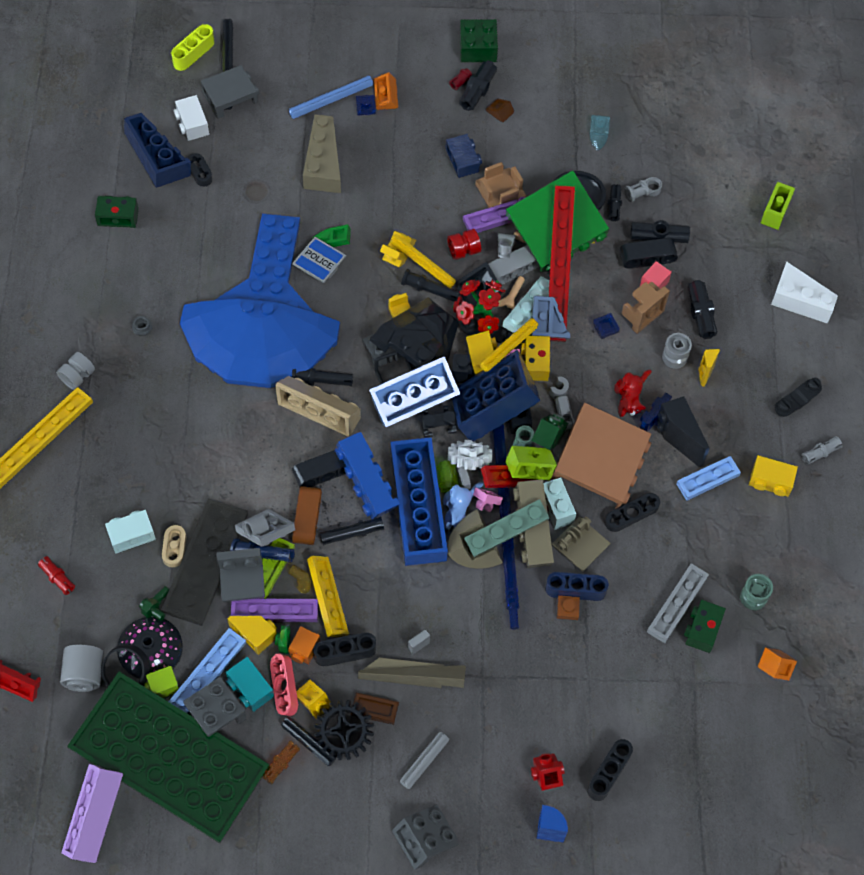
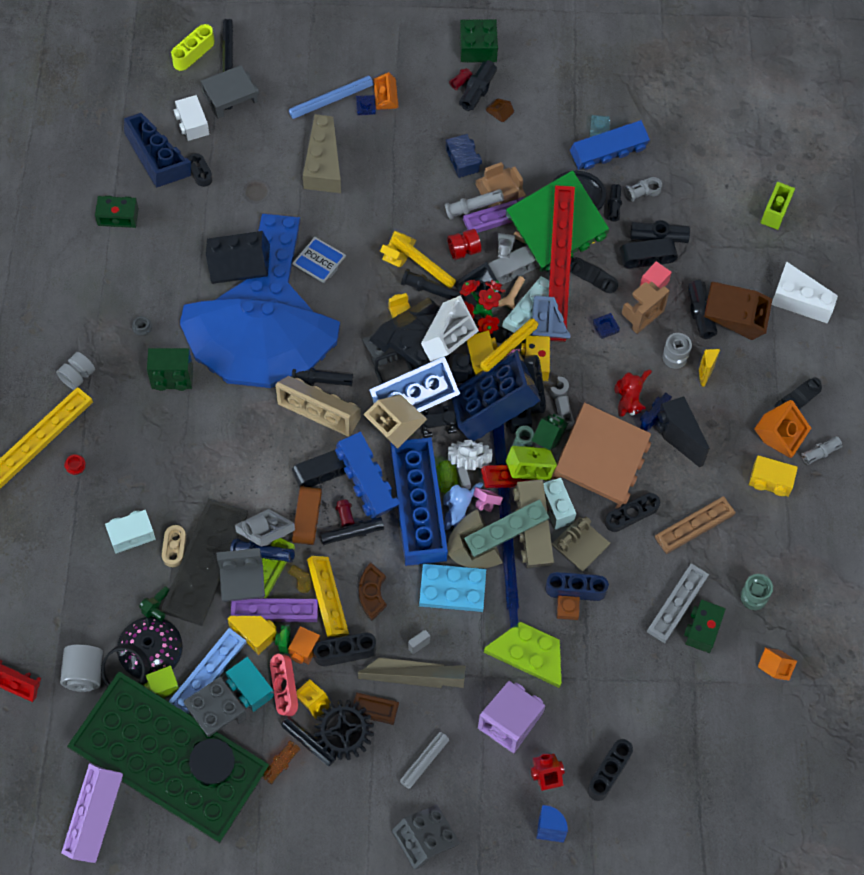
(56, 575): red pin -> none
(75, 464): none -> red plate
(170, 368): none -> dark green brick
(211, 761): none -> black tile
(238, 257): none -> black slope
(335, 236): green plate -> none
(345, 513): none -> dark red pin
(369, 591): none -> reddish brown tile
(395, 418): none -> tan slope
(449, 329): none -> white wedge
(452, 587): none -> medium azure plate
(465, 205): none -> light grey pin
(511, 716): none -> lavender slope
(530, 652): none -> lime wing
(534, 367): none -> black beam
(593, 275): none -> black piece
(609, 145): none -> blue brick
(695, 525): none -> medium nougat tile
(708, 478): light blue plate -> none
(739, 309): none -> reddish brown slope
(783, 428): none -> orange slope

